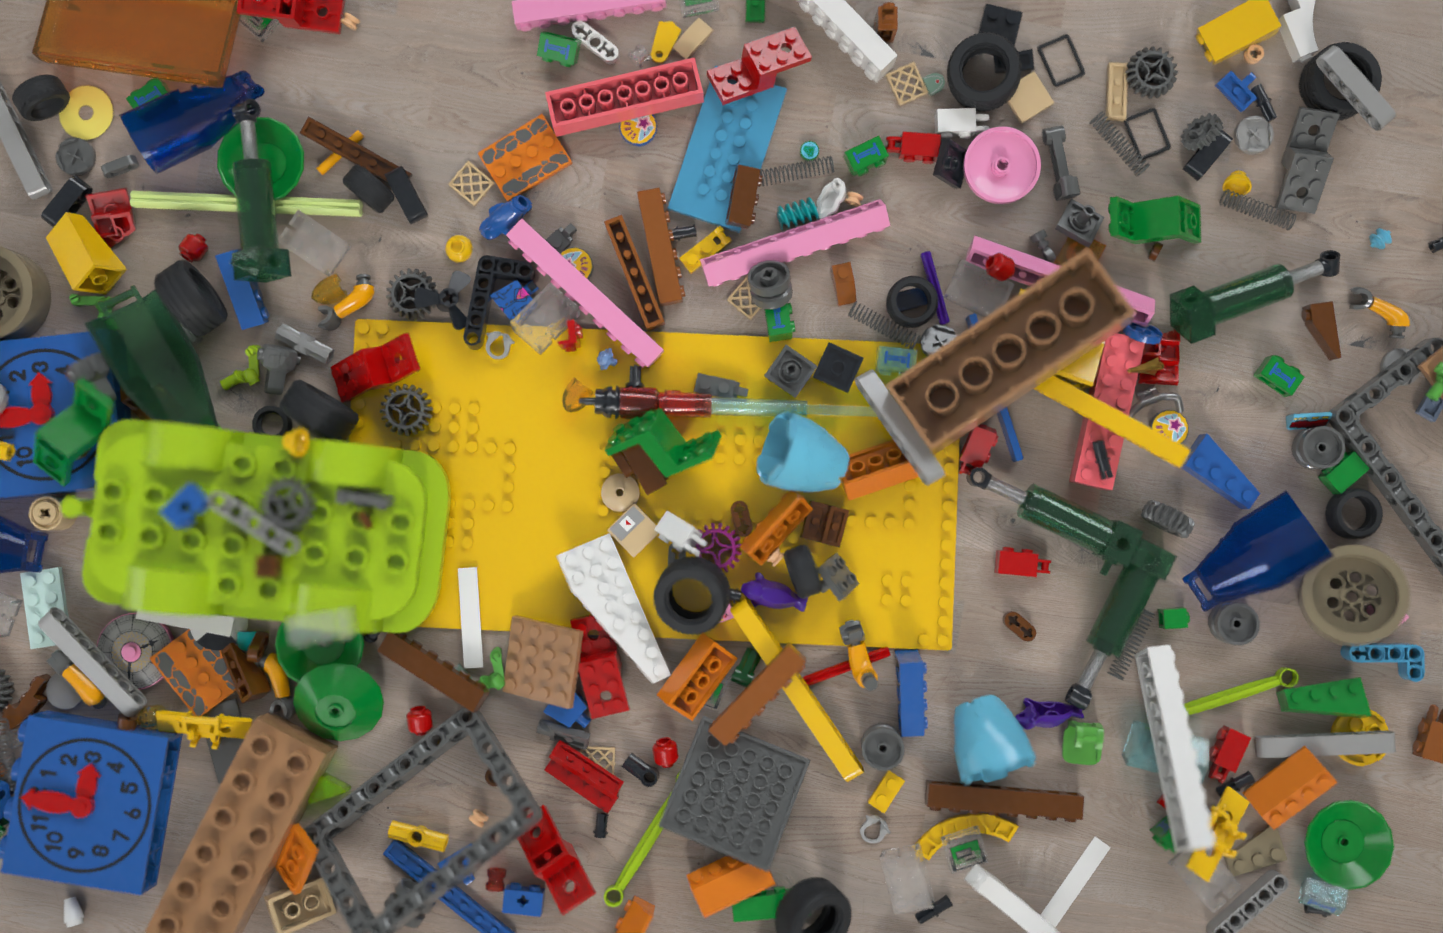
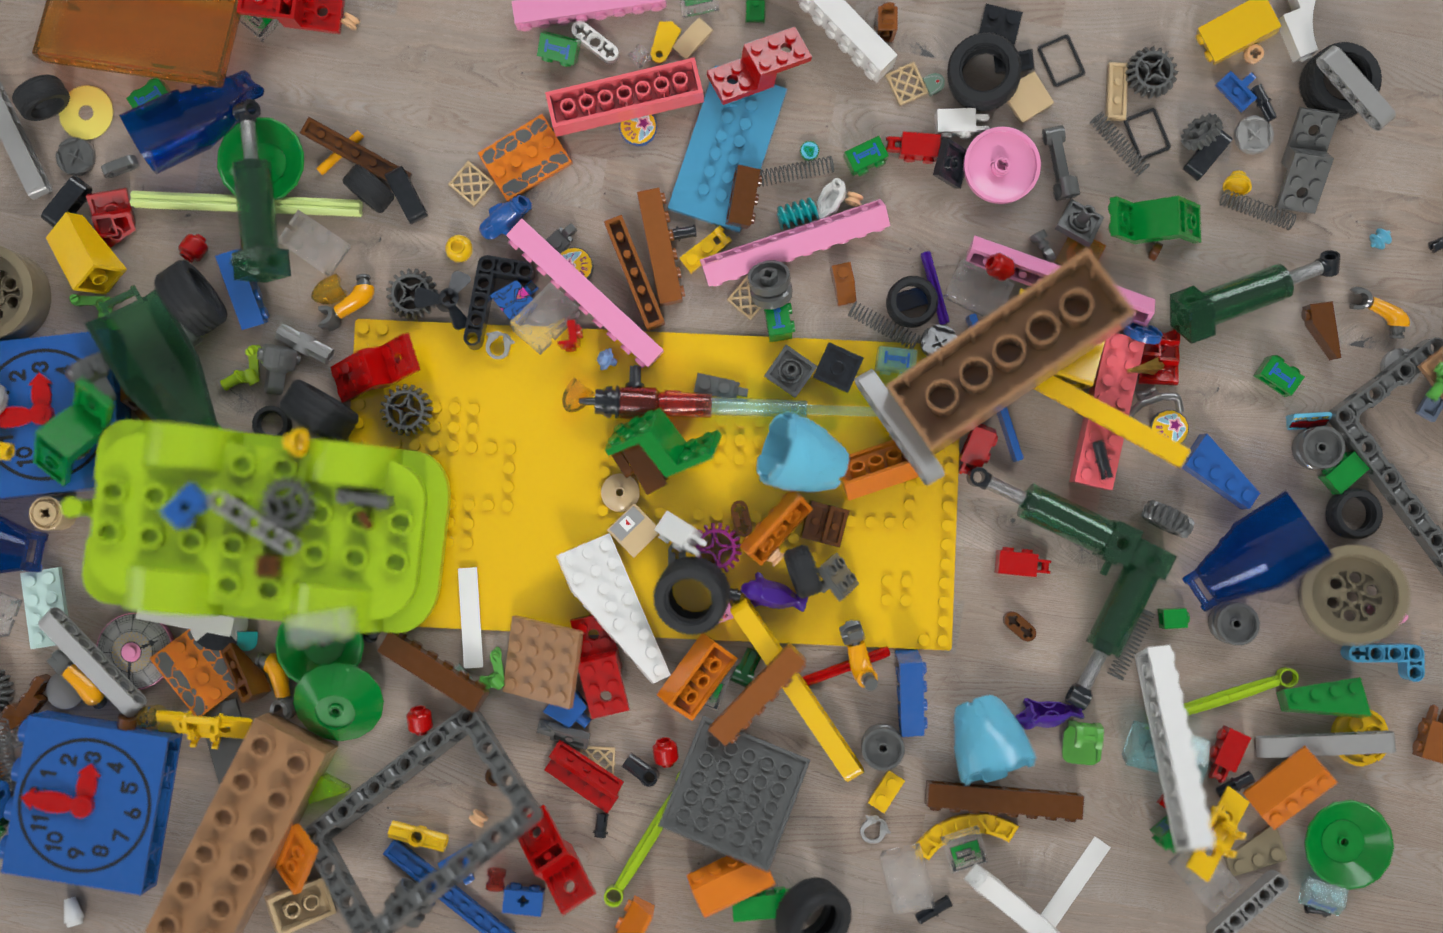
(258, 646): reddish brown beam -> none

